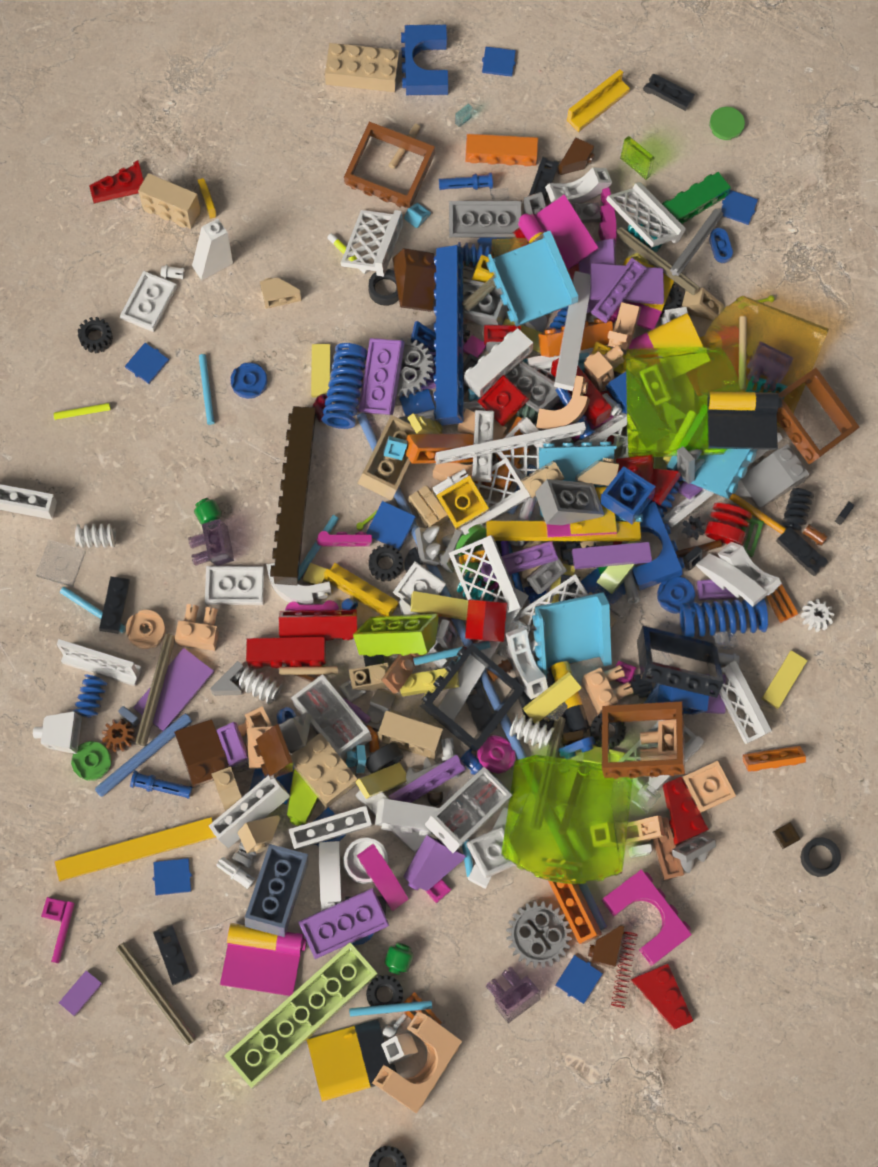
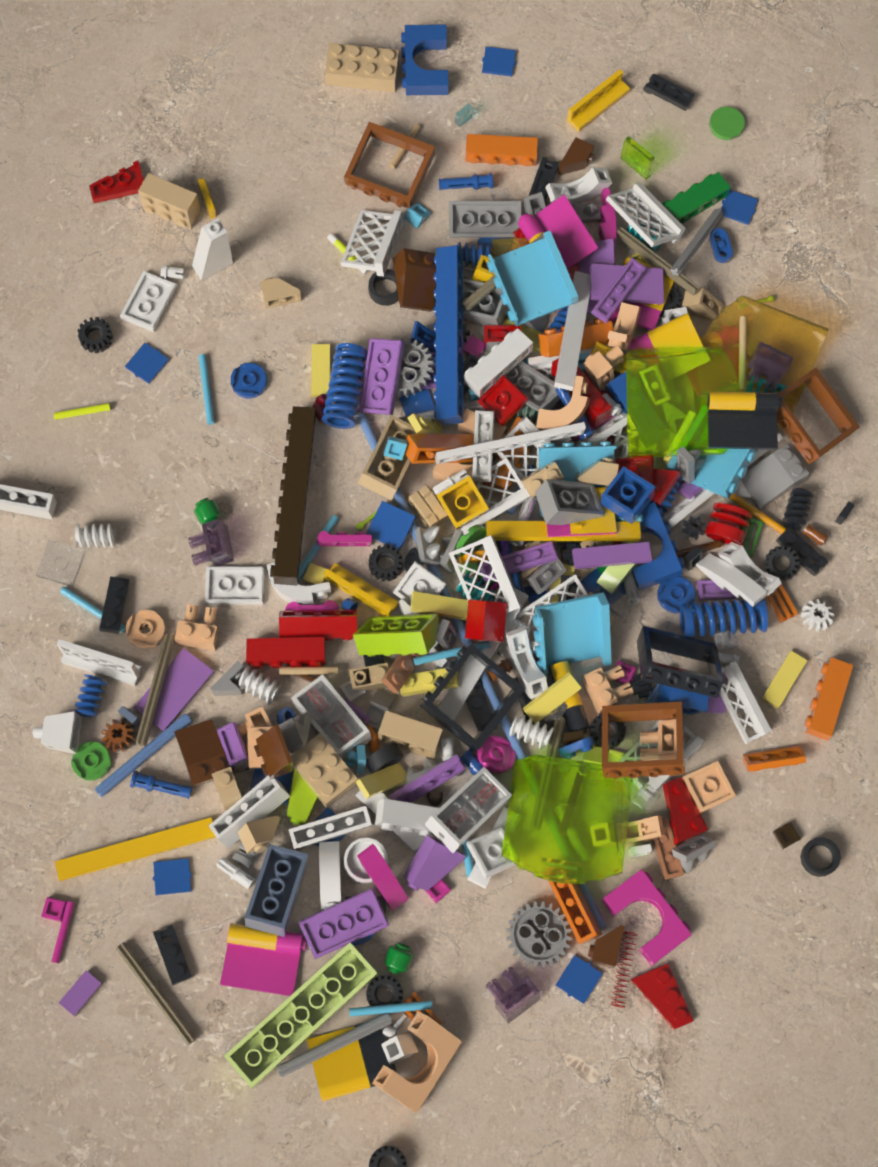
(334, 1044): none -> light grey axle
(786, 552): none -> black tyre
(828, 699): none -> orange brick

